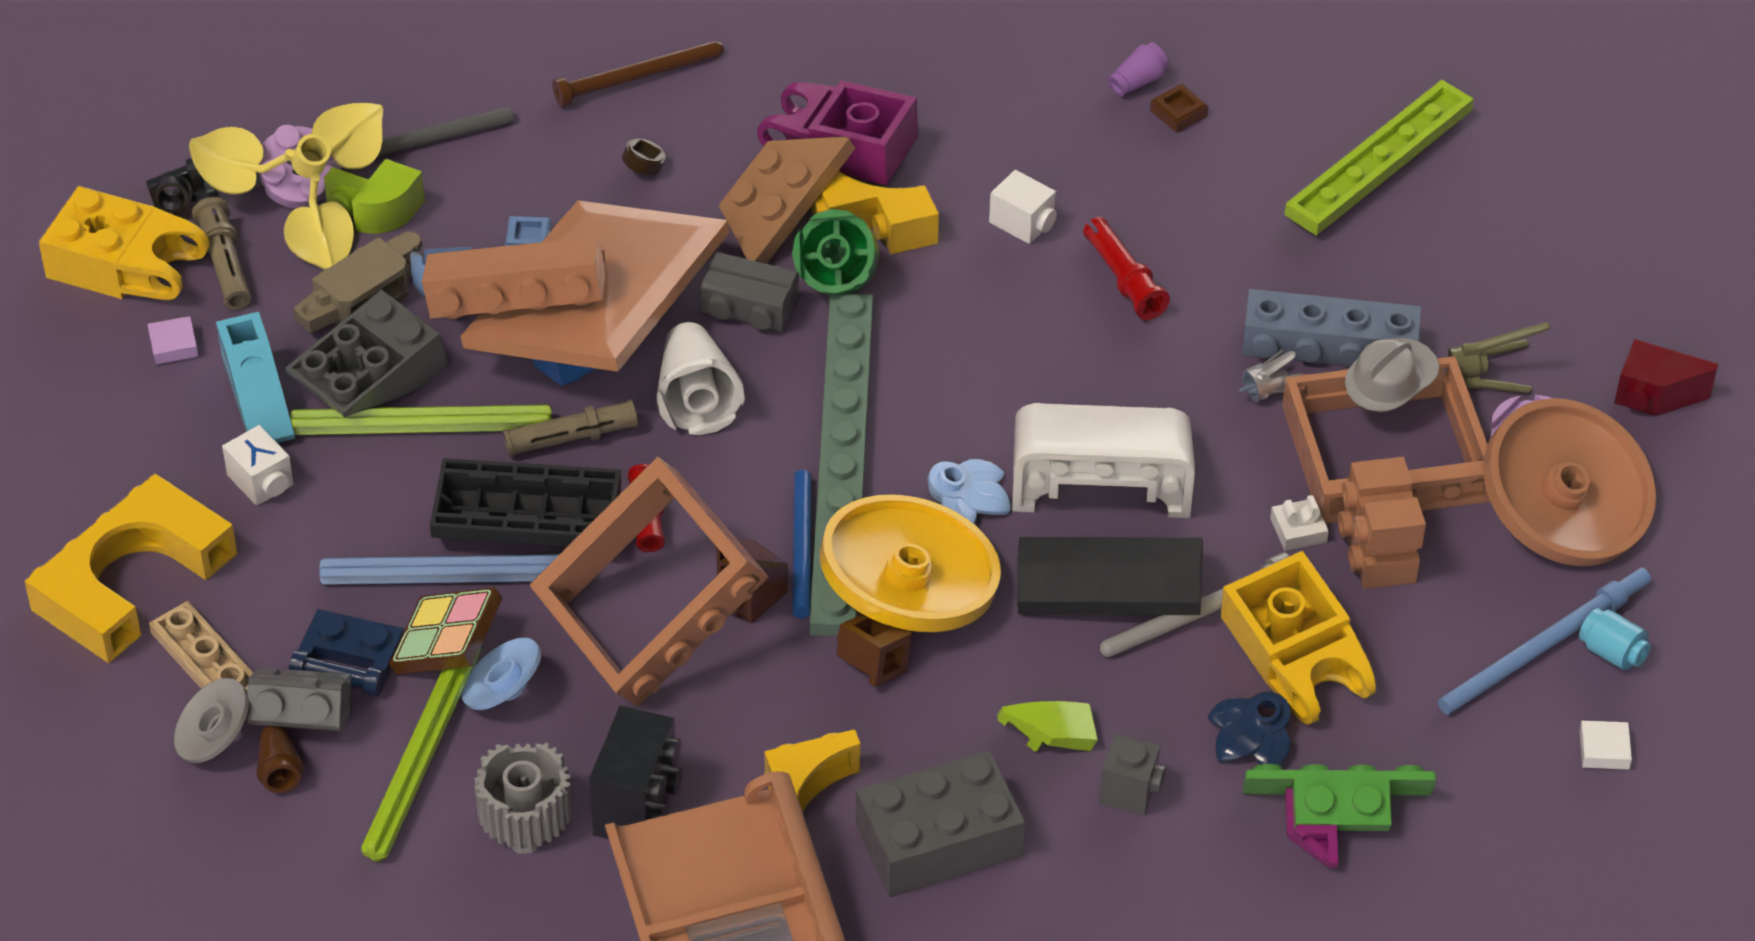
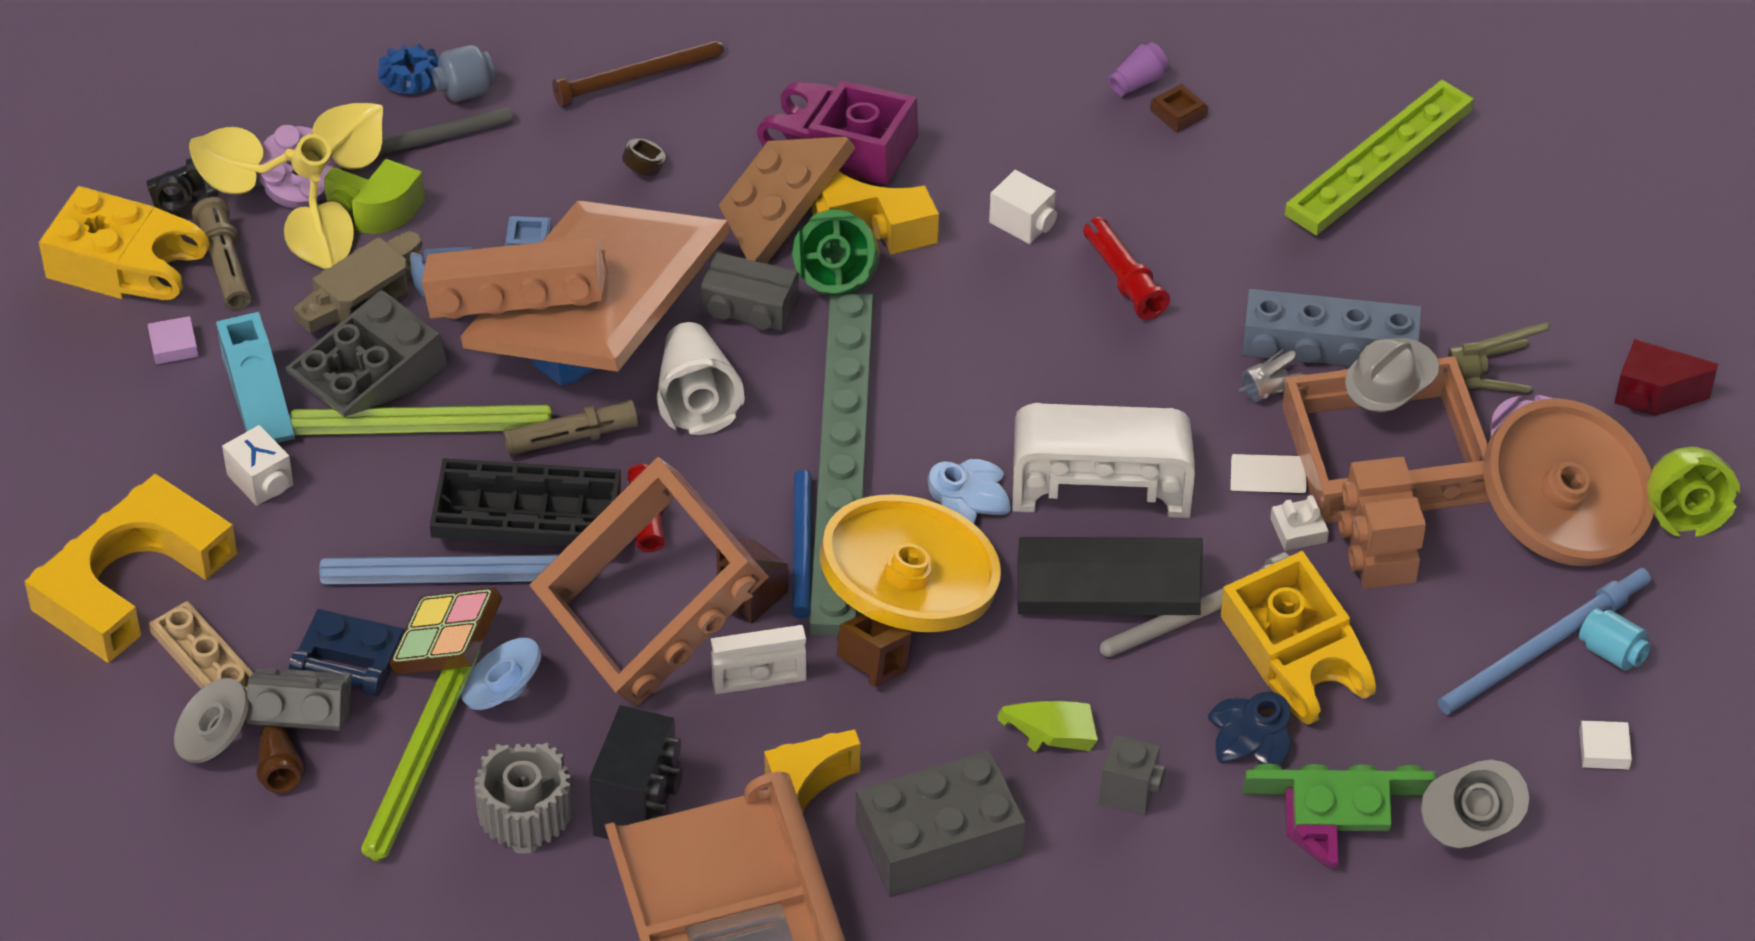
(397, 78): none -> blue gear
(464, 73): none -> sand blue head
(758, 659): none -> white plate
(1267, 473): none -> white sticker
(1475, 803): none -> light grey piece
(1692, 491): none -> lime cylinder

